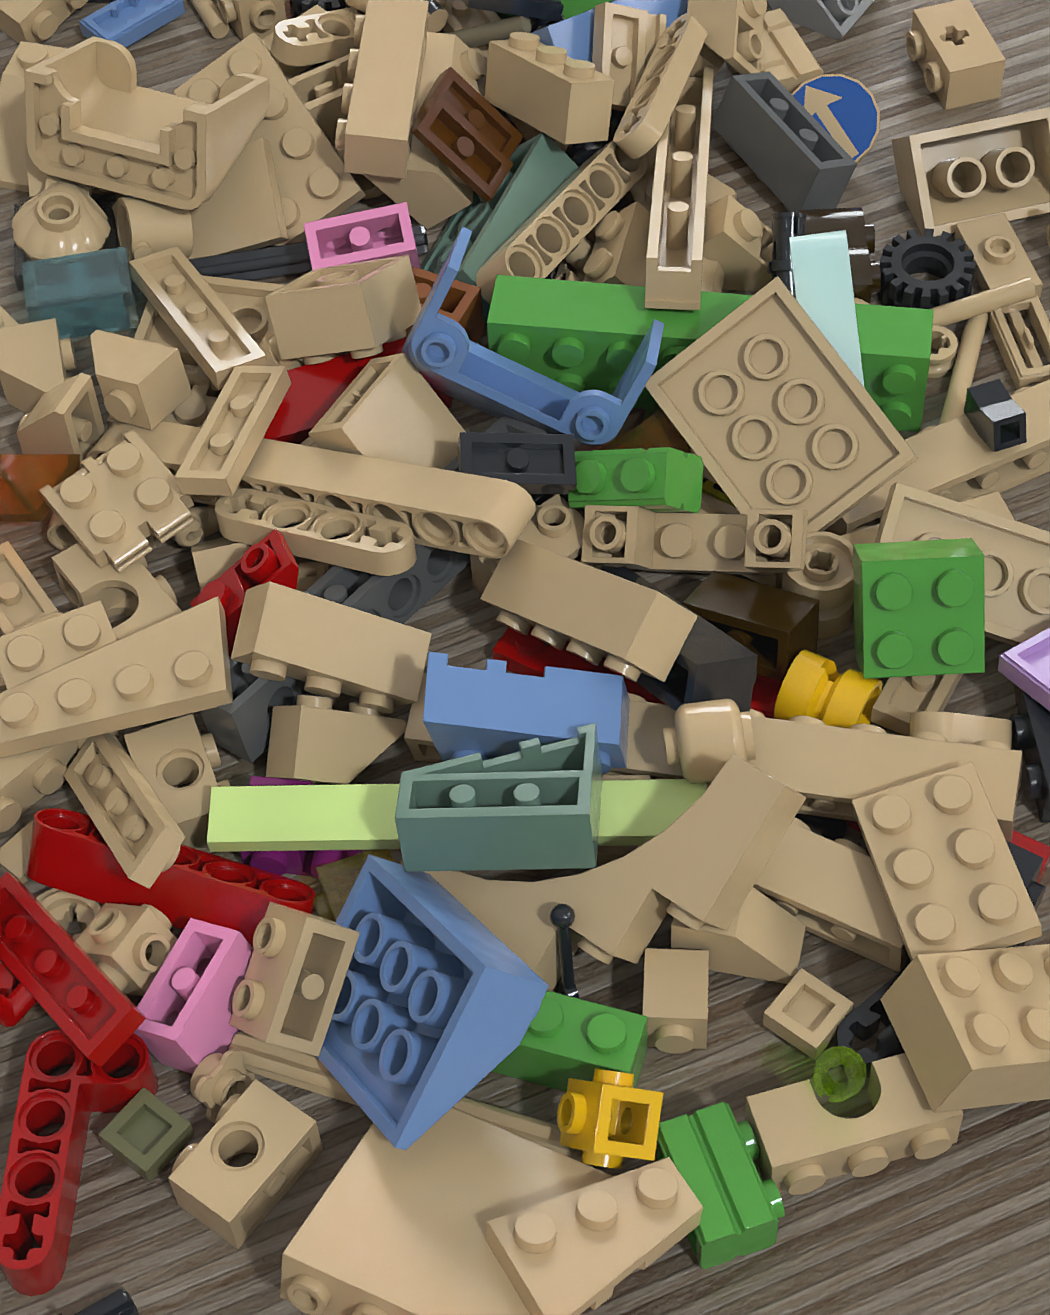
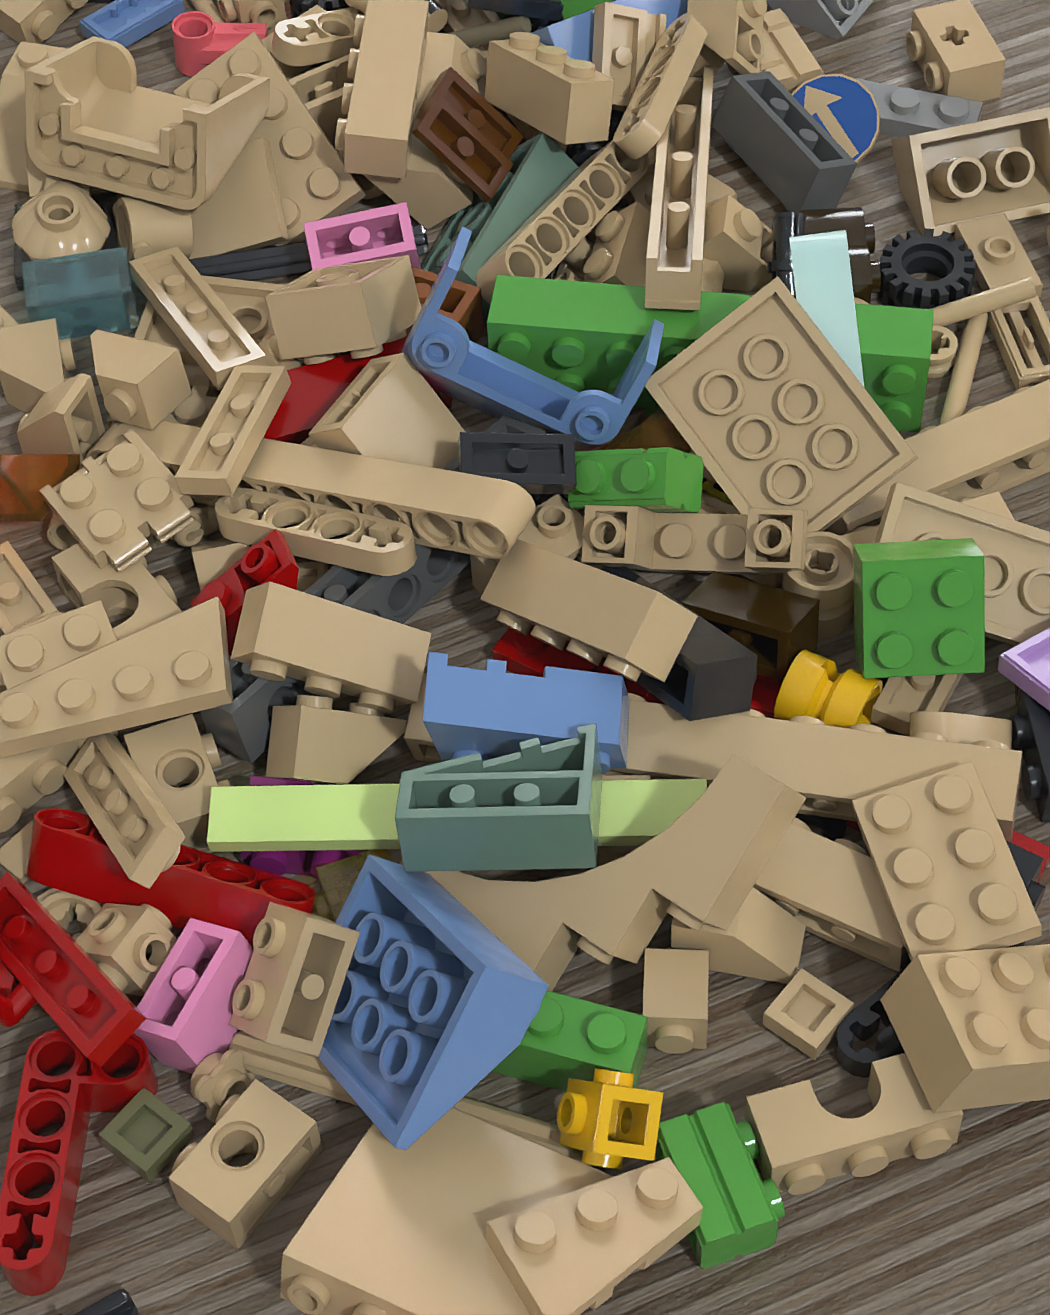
(202, 41): none -> coral piece
(563, 917): black hinge -> none
(707, 737): tan head -> none
(854, 1068): clear neon green pin -> none
(916, 111): none -> light grey plate
(995, 415): black piece -> none

